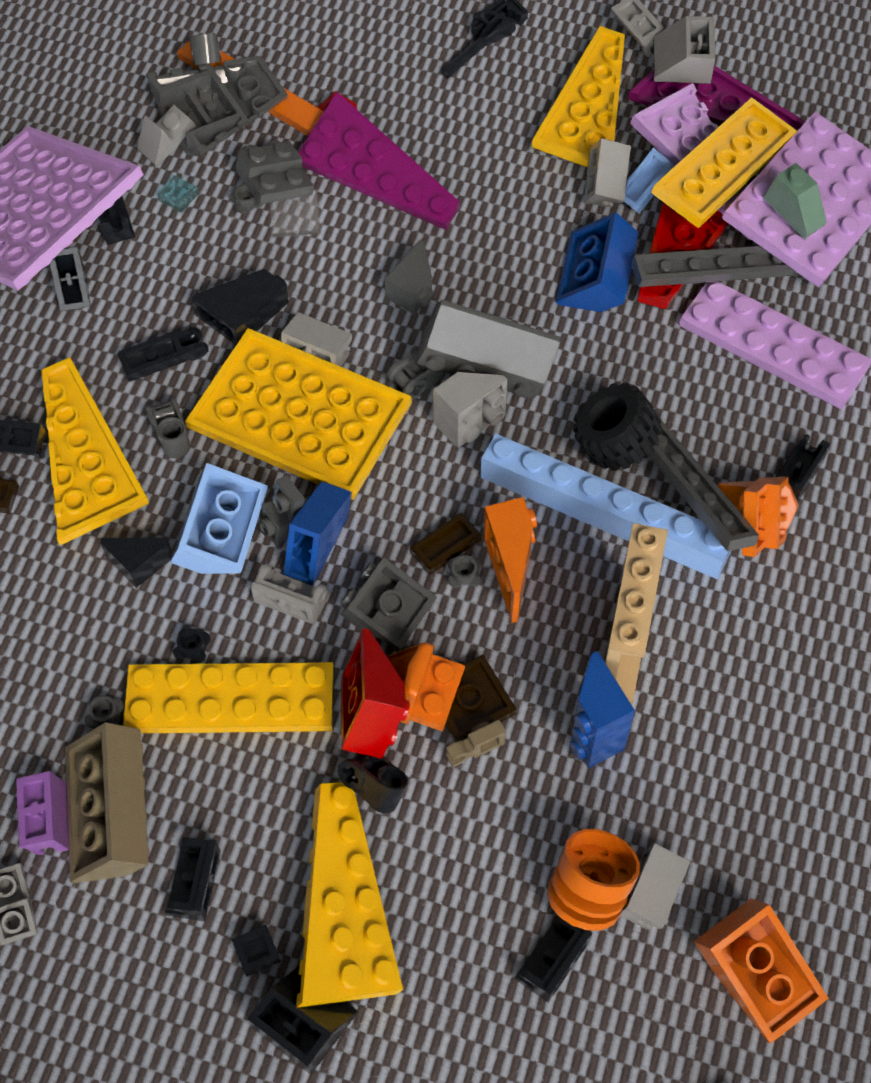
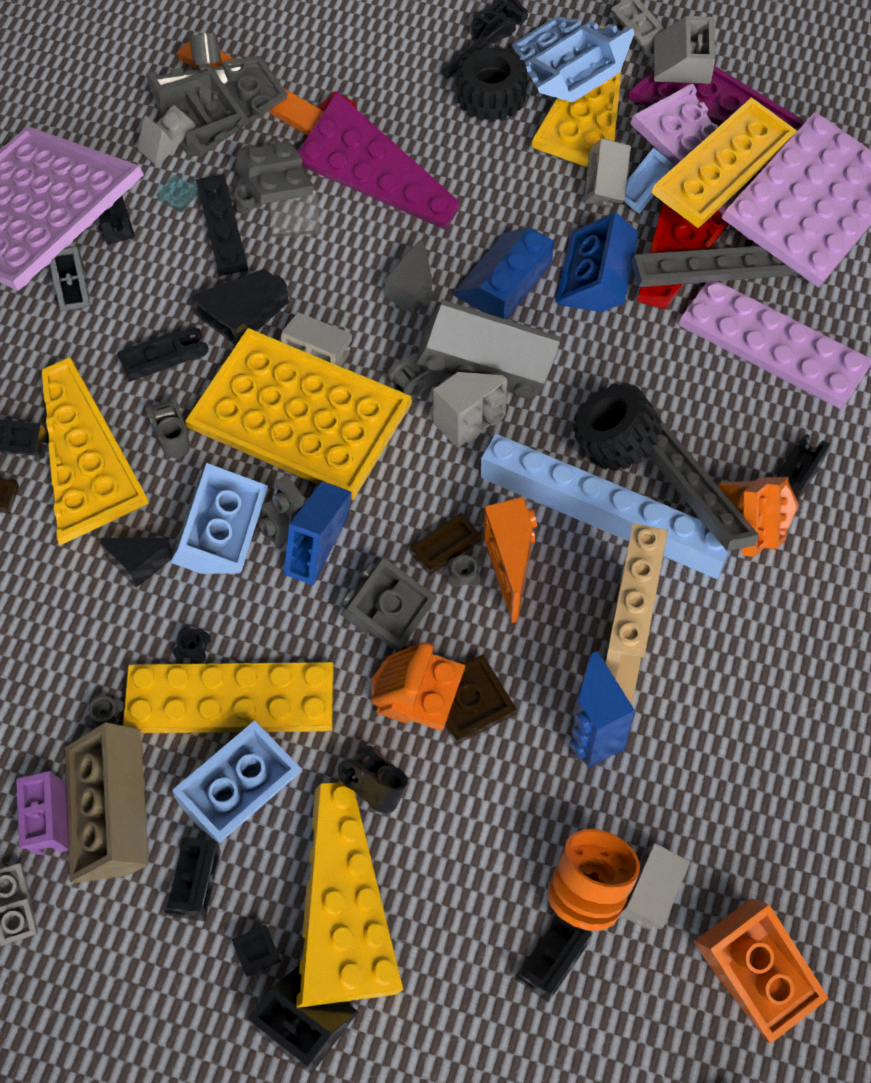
(222, 225): none -> black plate
(235, 782): none -> light blue slope
(289, 595): light grey hinge -> none
(370, 699): red slope -> none
(480, 741): dark tan plate -> none
(491, 83): none -> black tyre
(507, 272): none -> blue slope
(573, 57): none -> light blue wedge
(797, 200): sand green slope -> none

